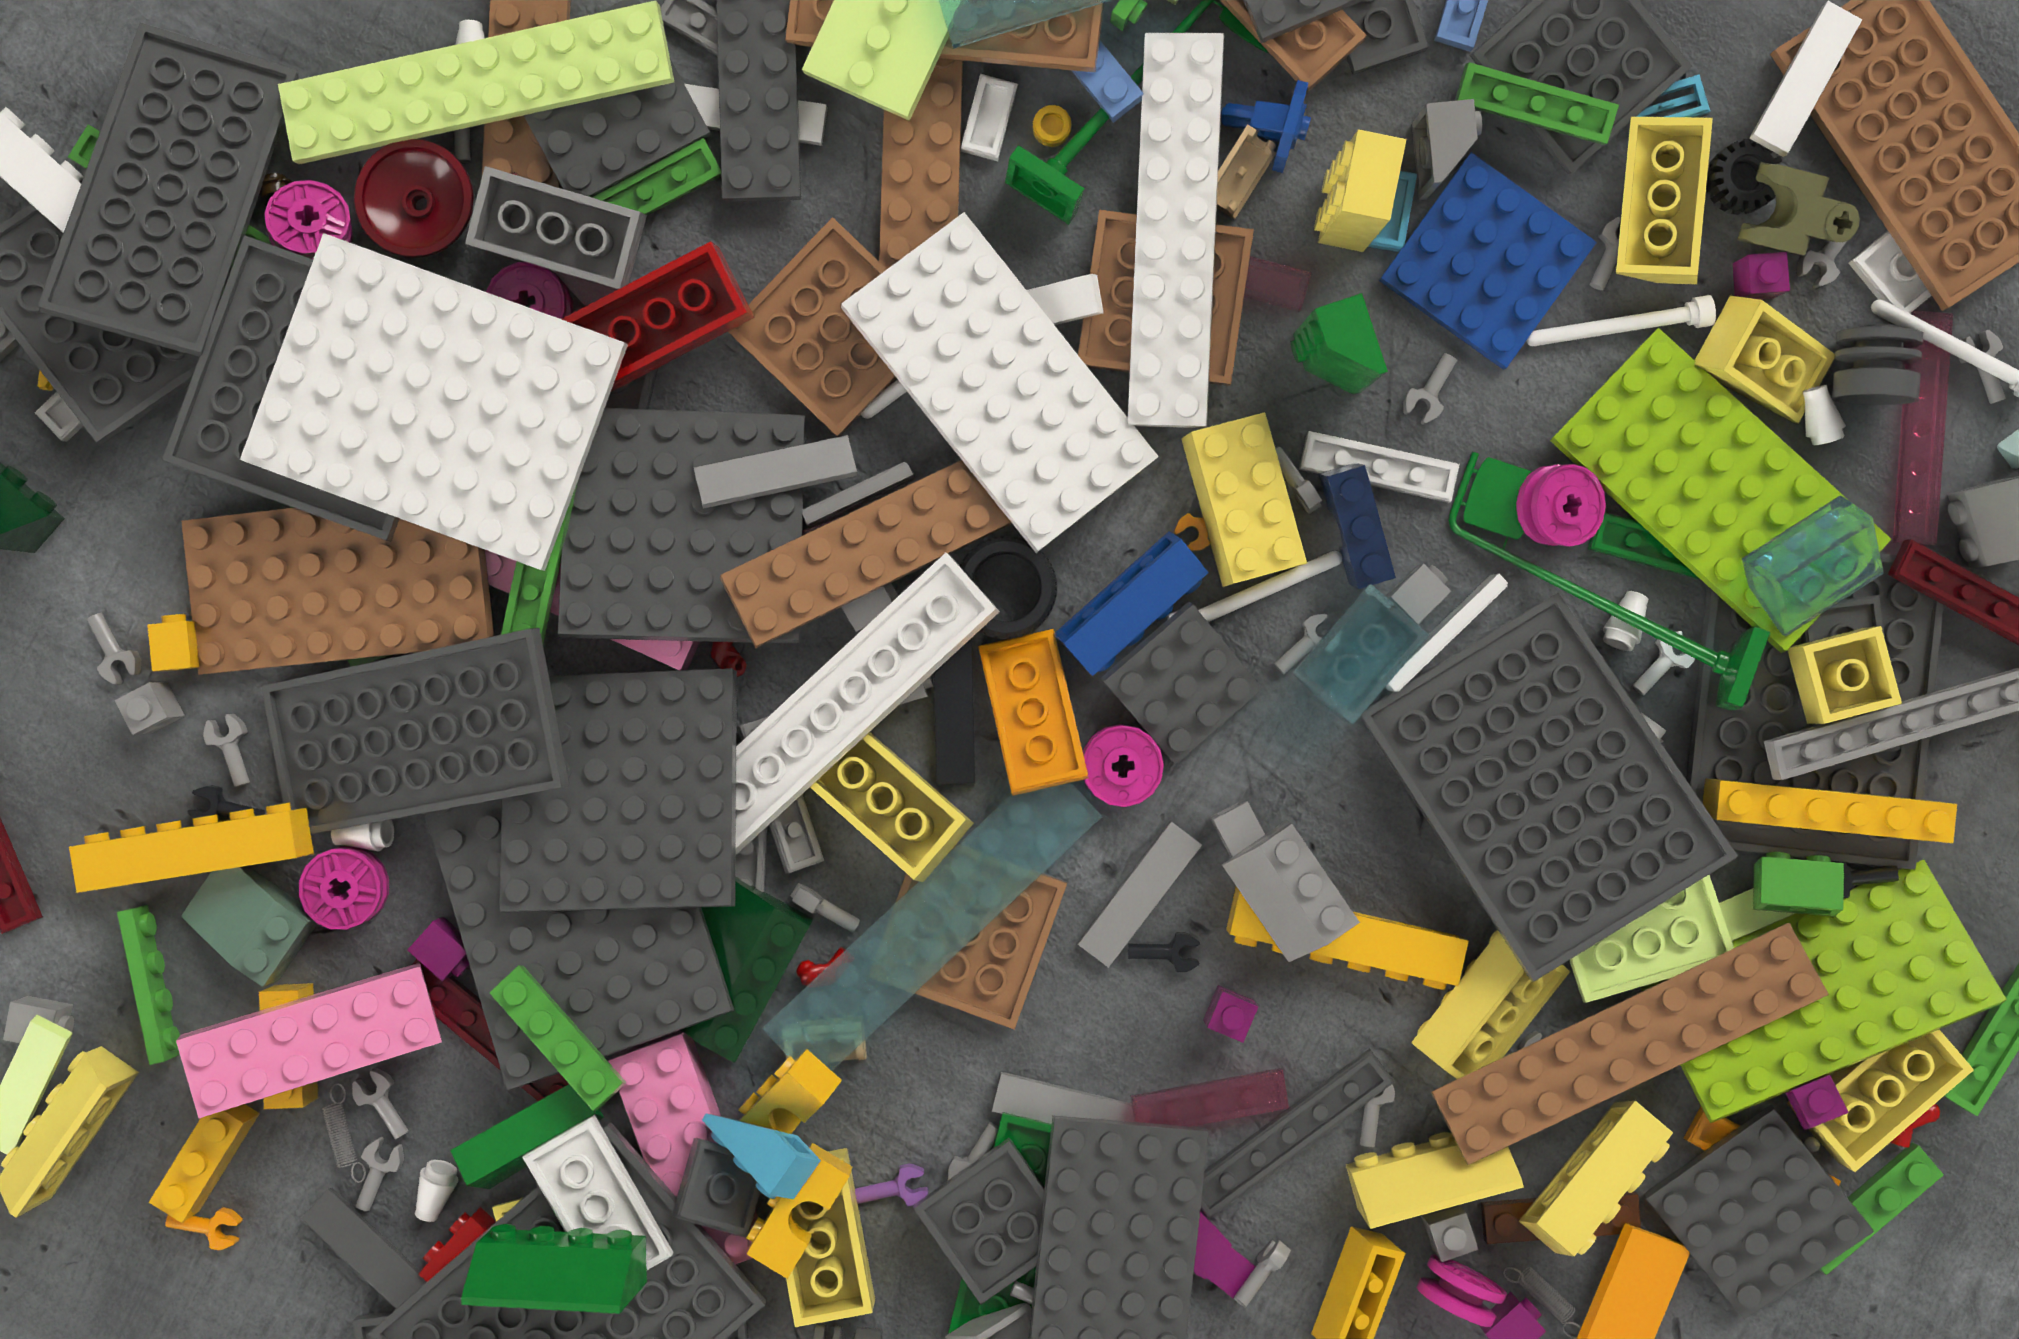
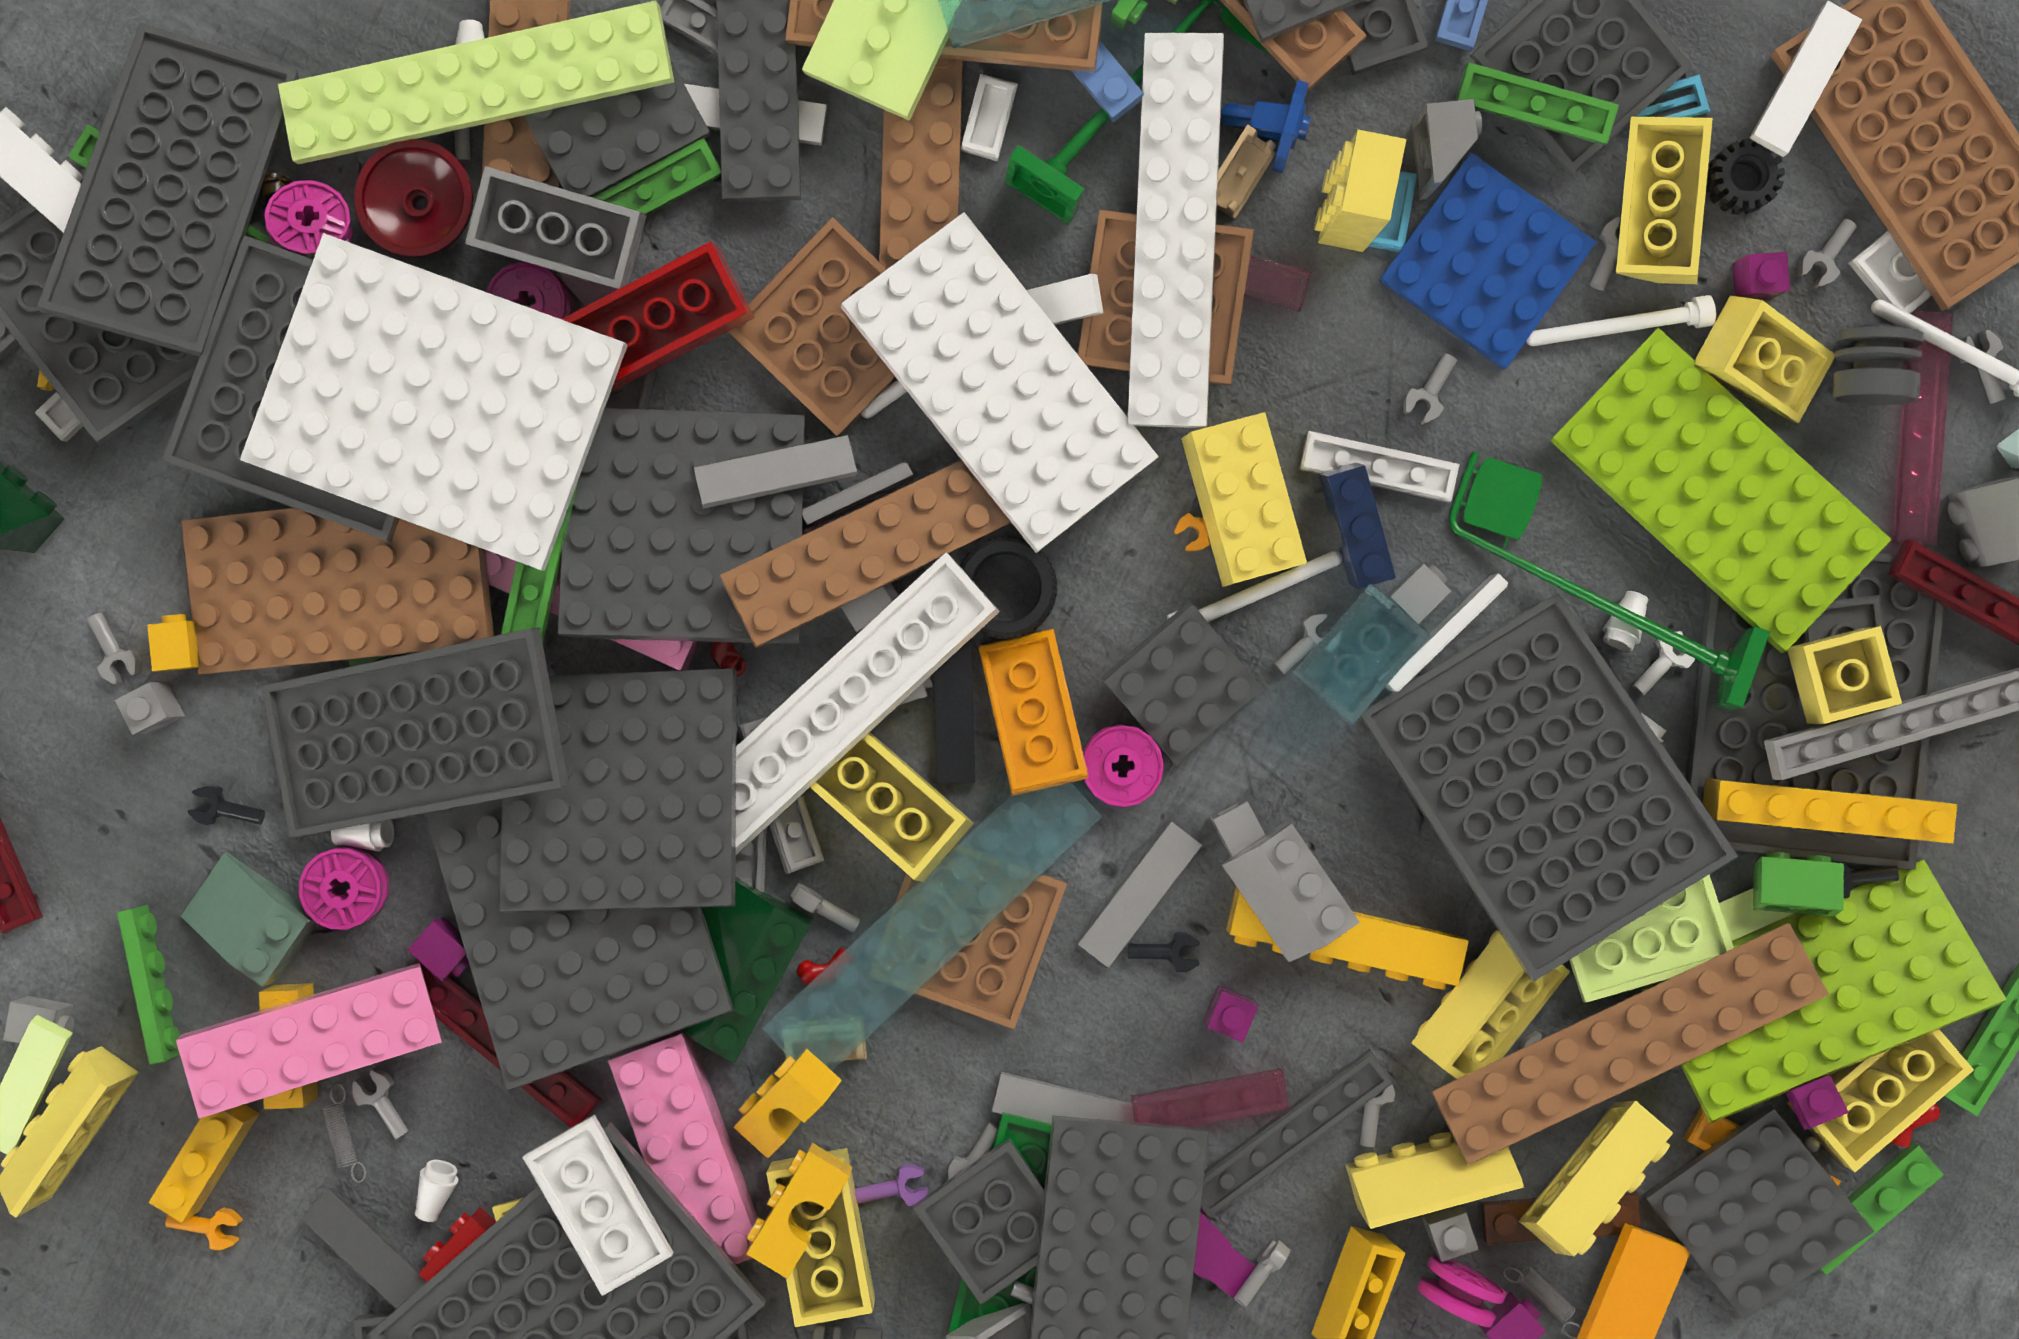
(191, 849): yellow brick -> none
(229, 745): light grey bar -> none
(378, 1169): light grey bar -> none
(500, 1149): green slope -> none
(556, 1269): green slope -> none
(558, 1037): bright green plate -> none
(716, 1191): dark grey tile -> none
(774, 1158): medium azure slope -> none
(1052, 125): yellow tile -> none
(1132, 603): blue brick -> none
(1302, 489): light grey bar -> none
(1340, 345): green slope -> none
(1561, 505): dark pink wheel -> none
(1634, 543): green tile -> none
(1799, 212): olive piece -> none
(1814, 564): clear light blue slope -> none
(1822, 418): white cone -> none

